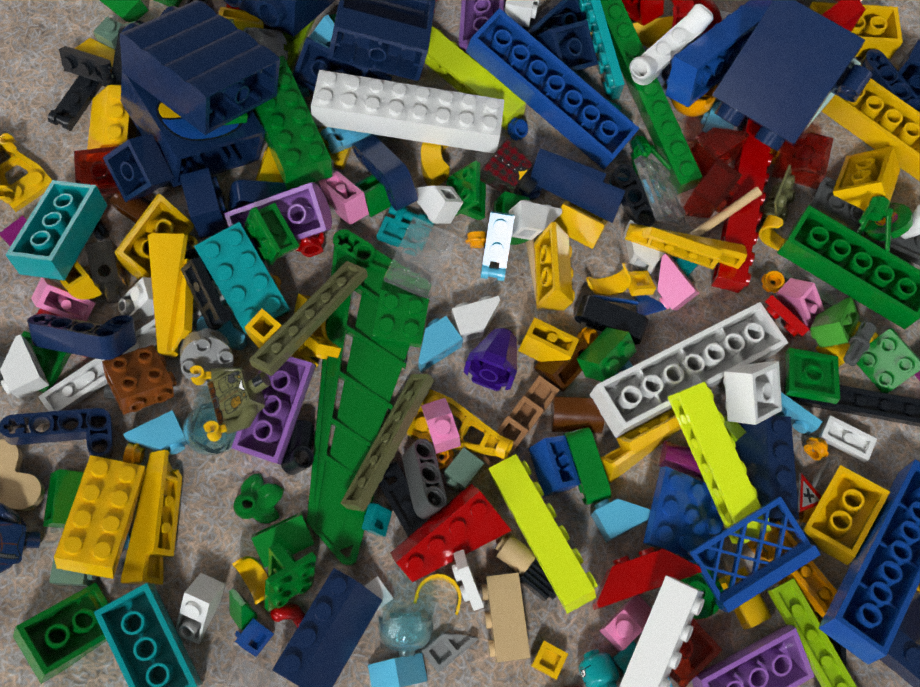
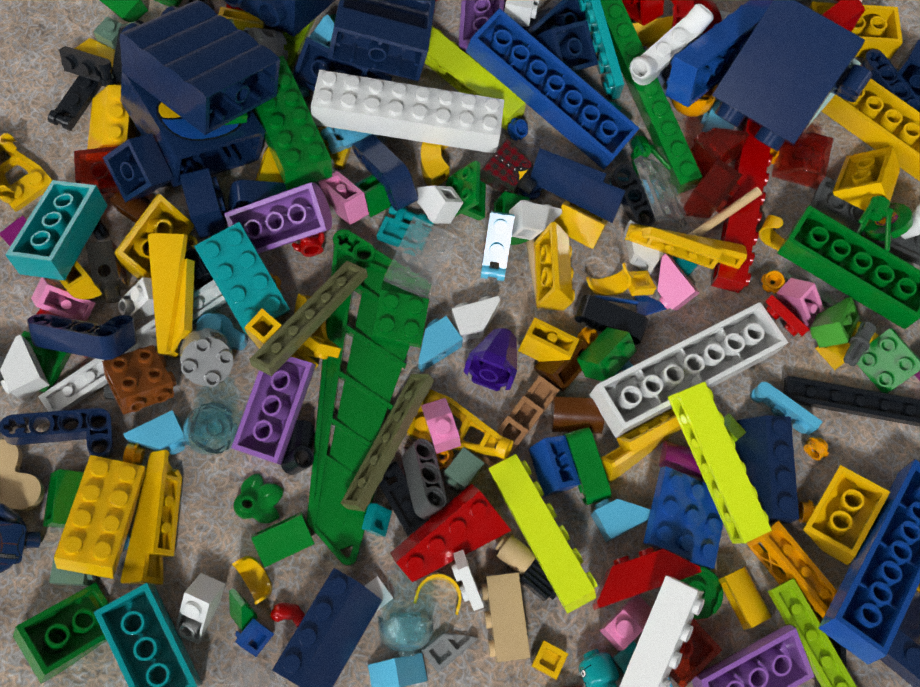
(205, 294): black plate -> none
(234, 396): olive torso -> none
(270, 233): green bracket -> none
(286, 576): green bracket -> none
(476, 239): light orange plate -> none
(752, 392): white slope -> none
(761, 577): blue fence -> none
(780, 197): olive hinge -> none
(807, 495): piece -> none
(812, 375): green plate -> none
(847, 439): white plate -> none

